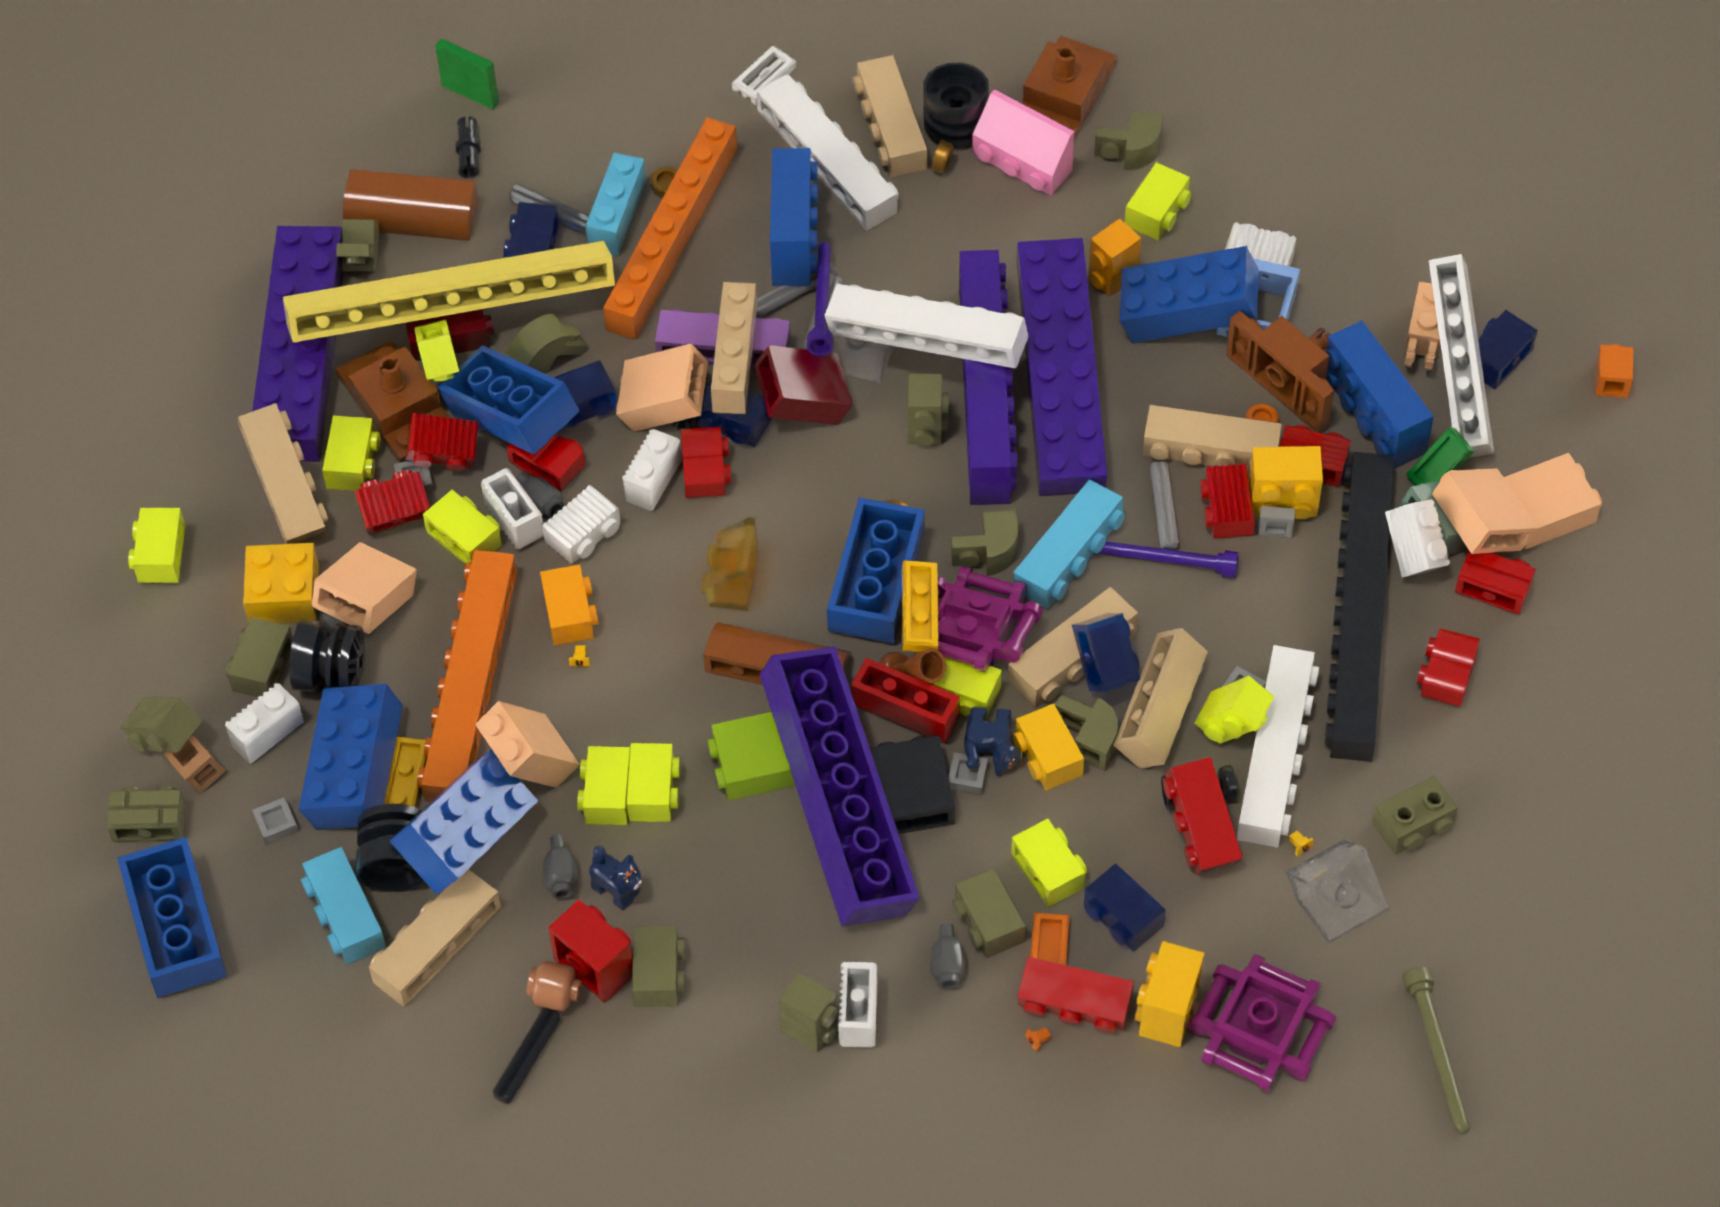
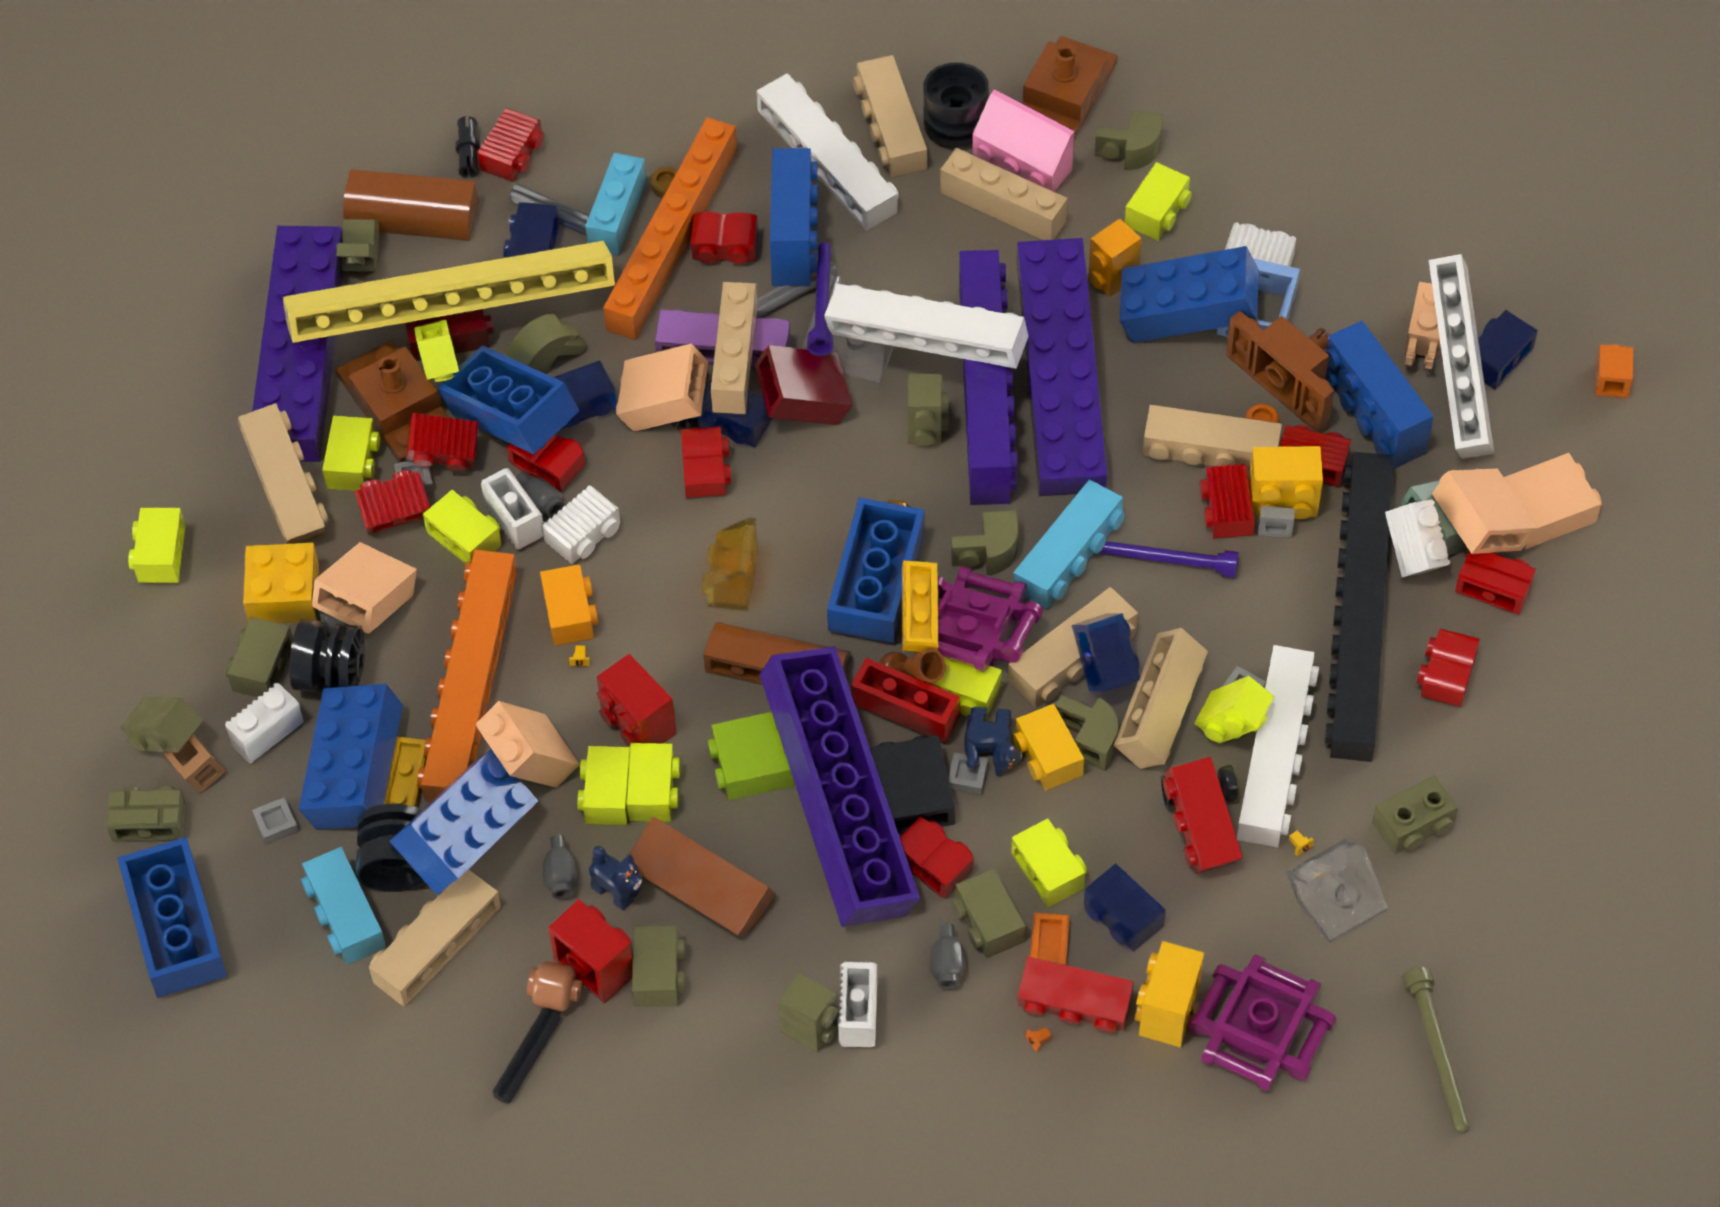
(467, 73): green tile -> none
(510, 144): none -> red brick
(635, 703): none -> red brick
(651, 469): white brick -> none
(700, 878): none -> dark orange brick
(724, 237): none -> red brick
(780, 67): white tile -> none
(936, 858): none -> red brick
(942, 157): pearl gold tile -> none
(1003, 195): none -> tan brick
(1164, 505): light grey axle -> none
(1443, 456): green tile -> none

